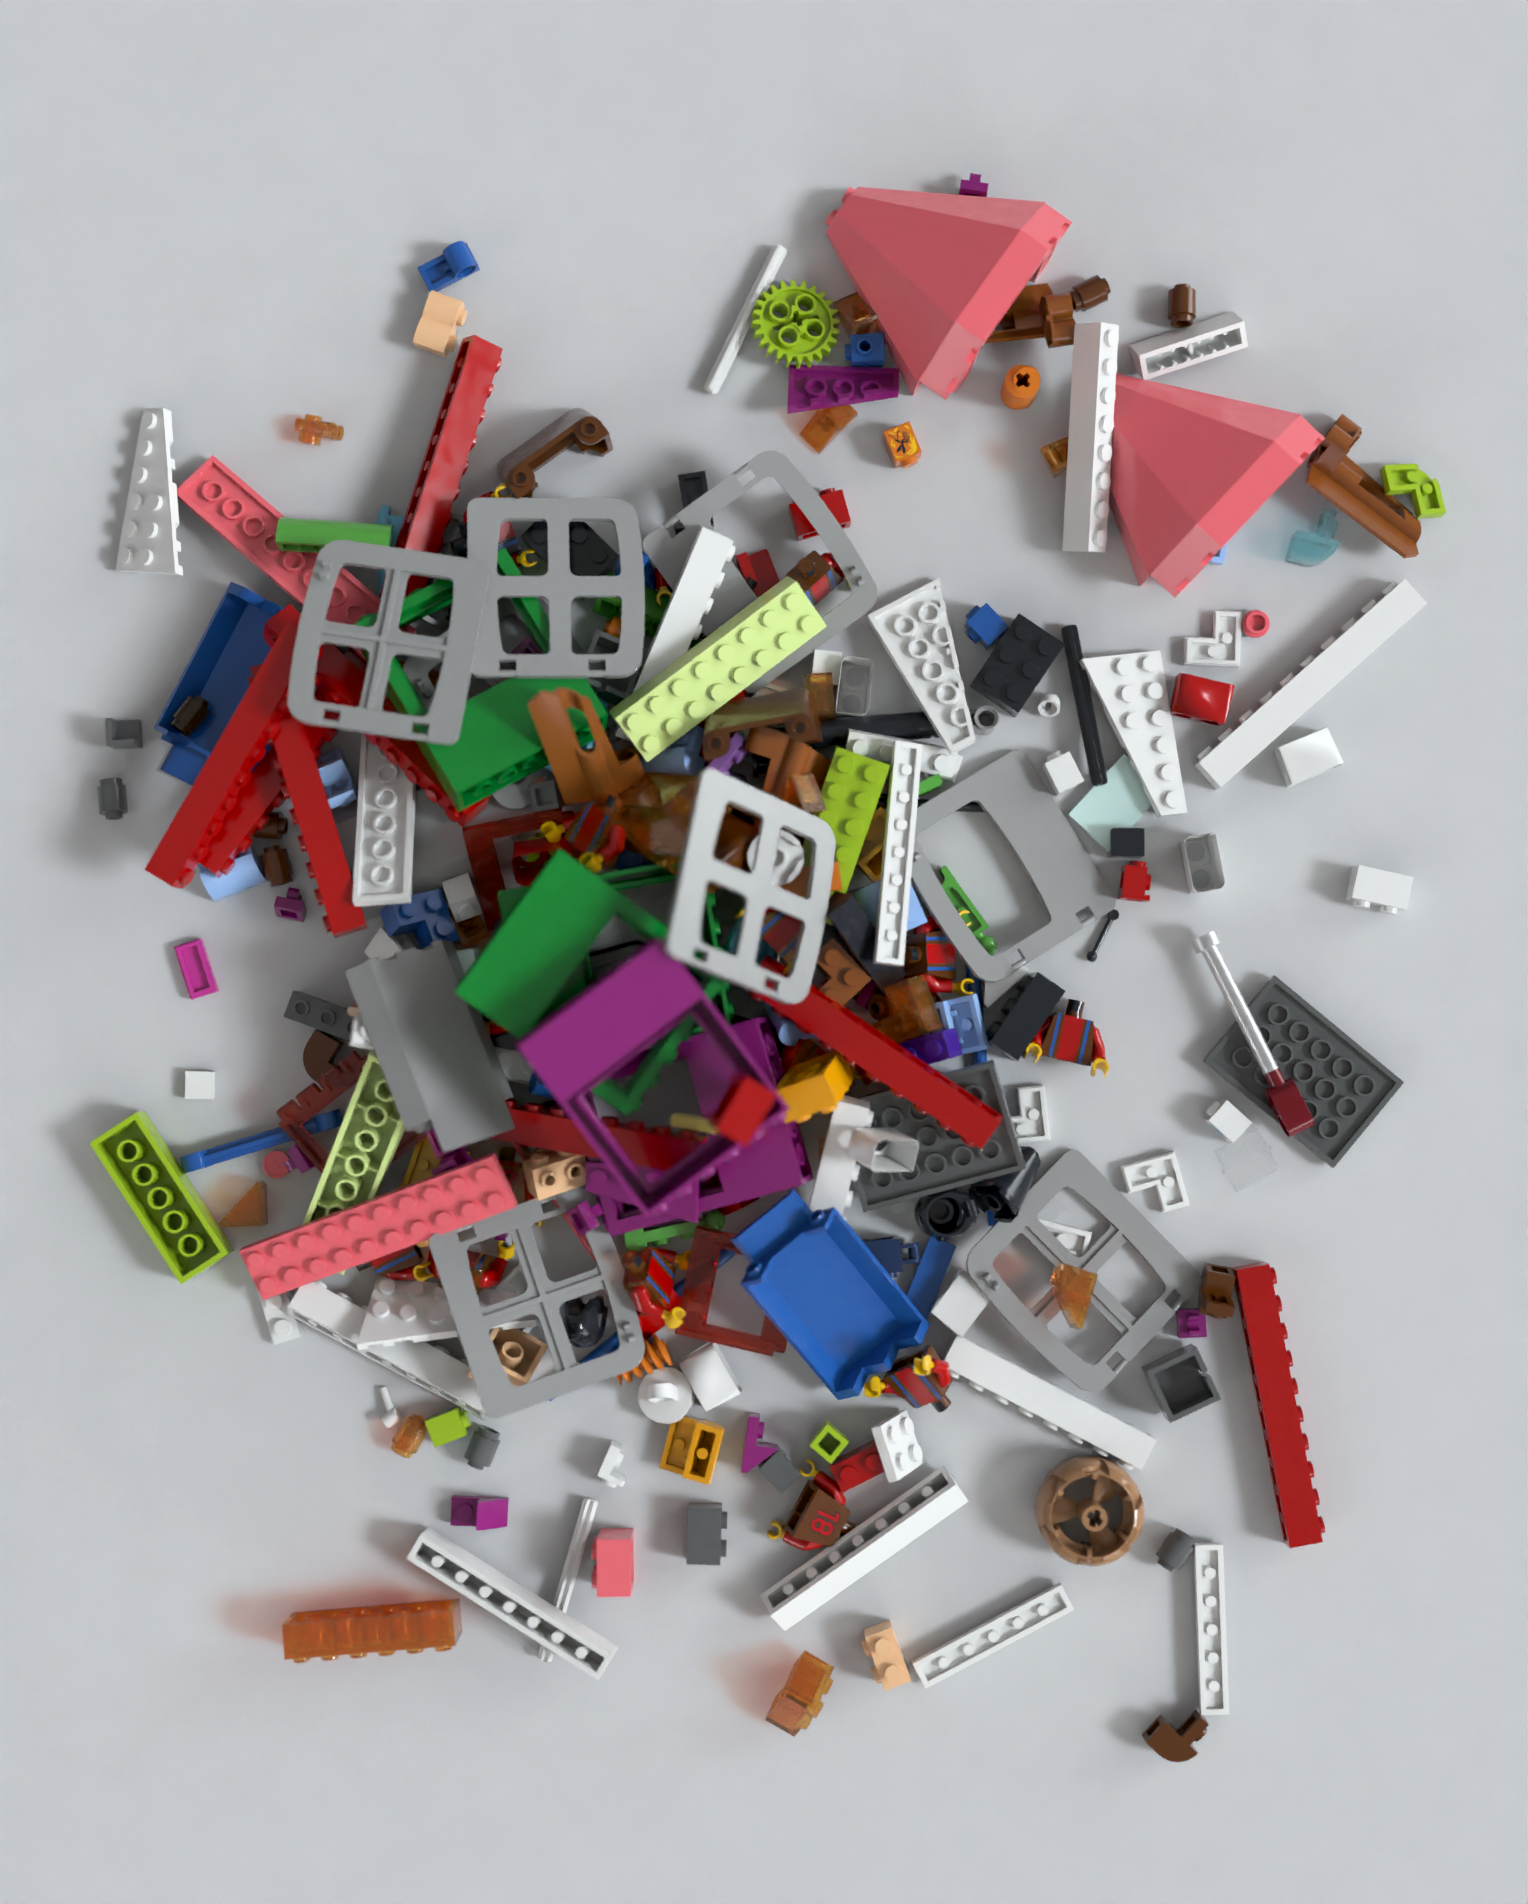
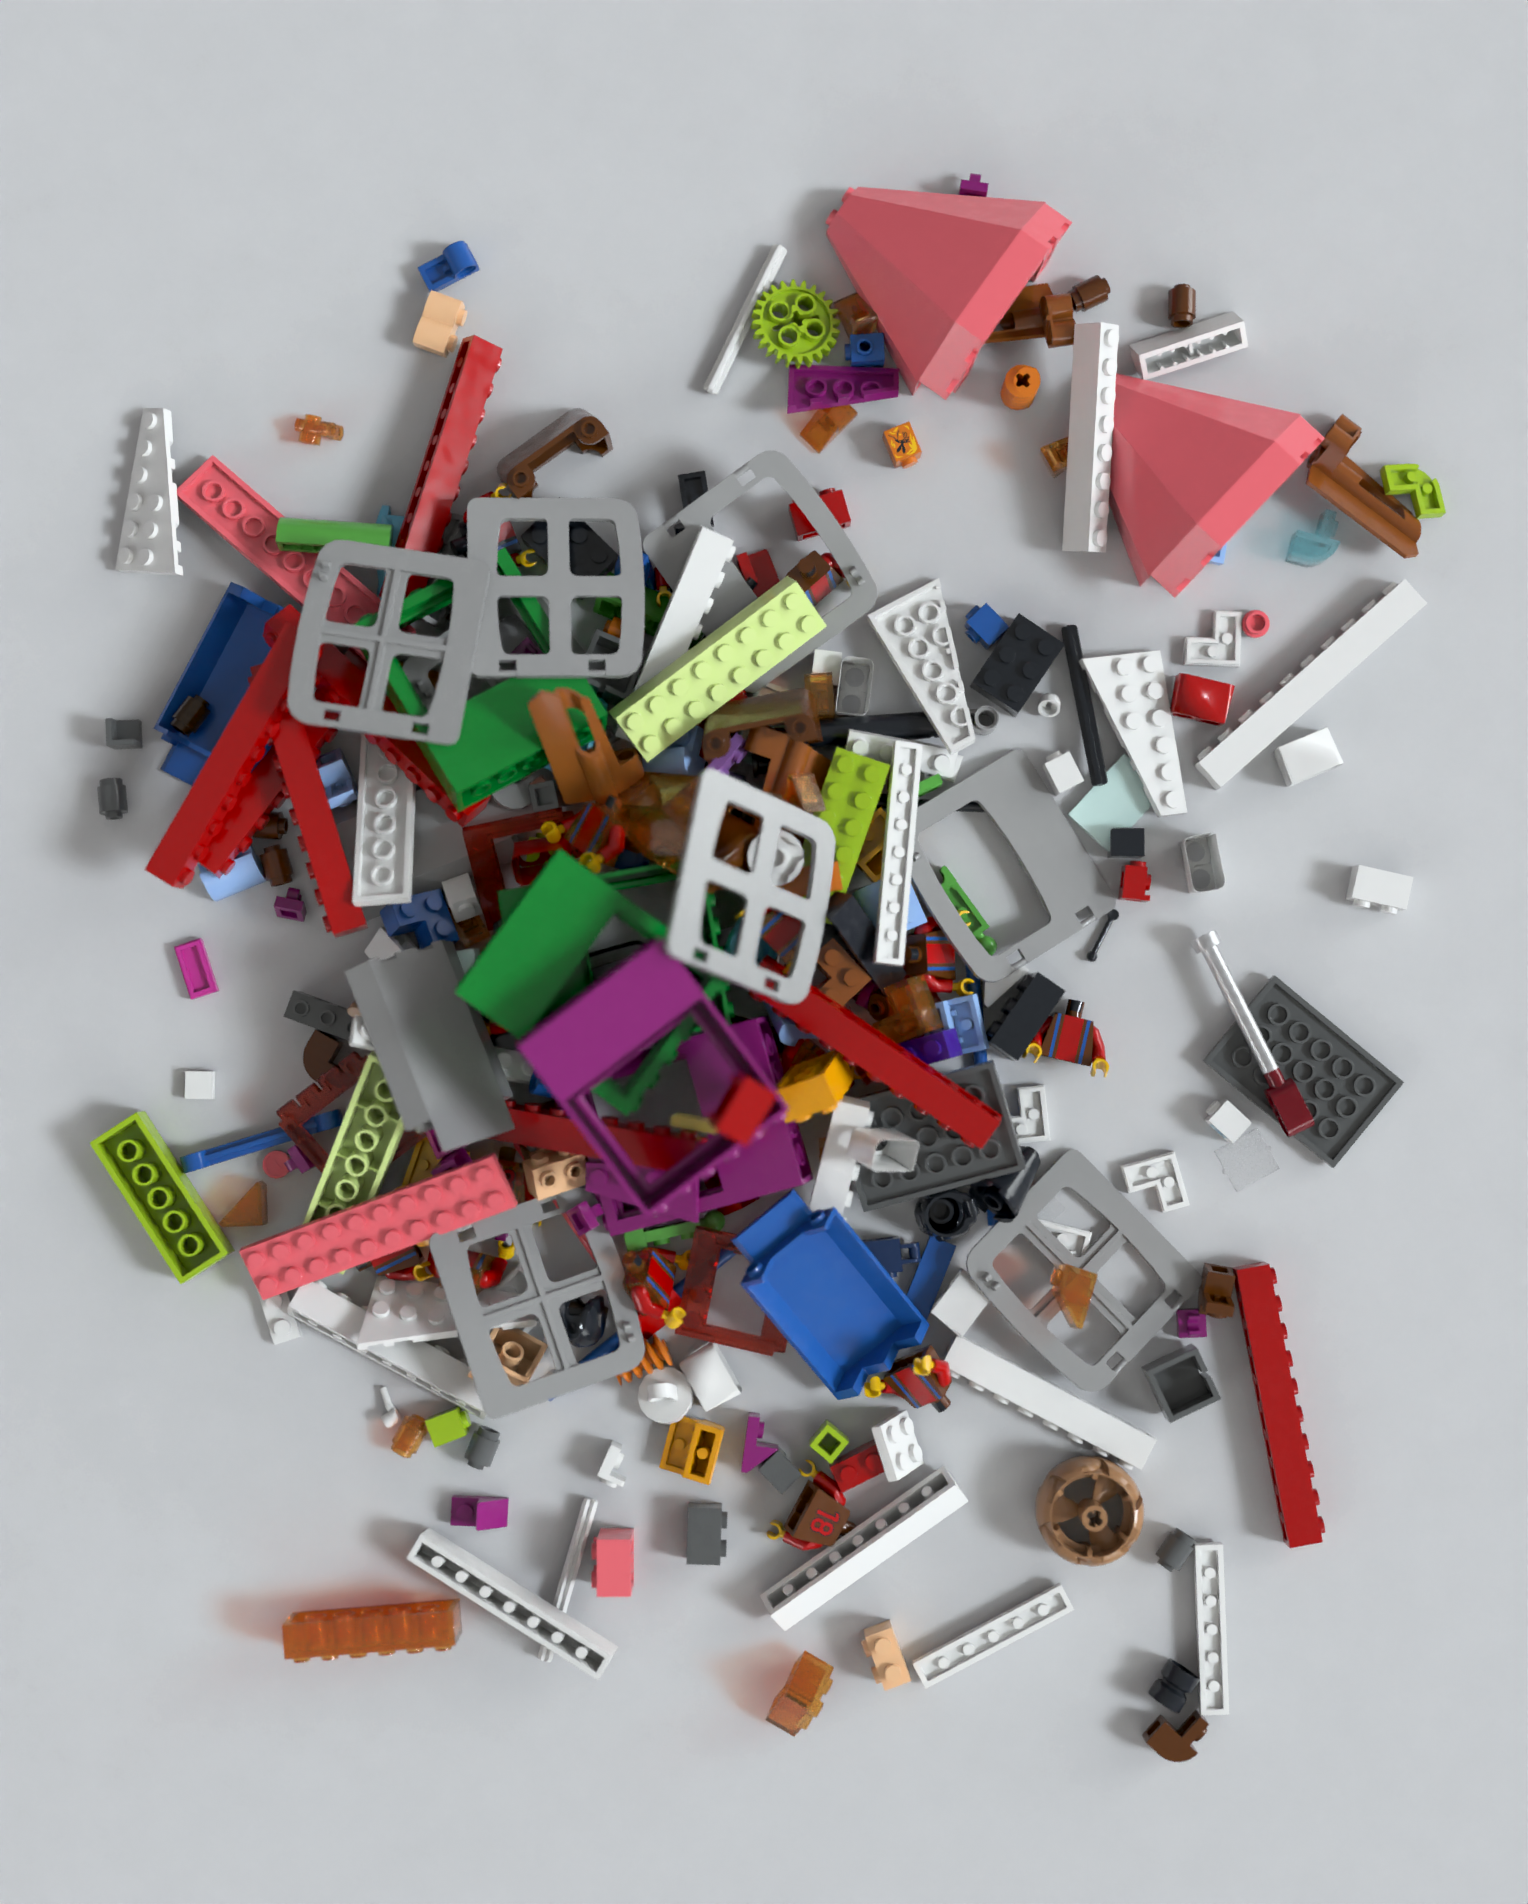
(1172, 1688): none -> black wheel

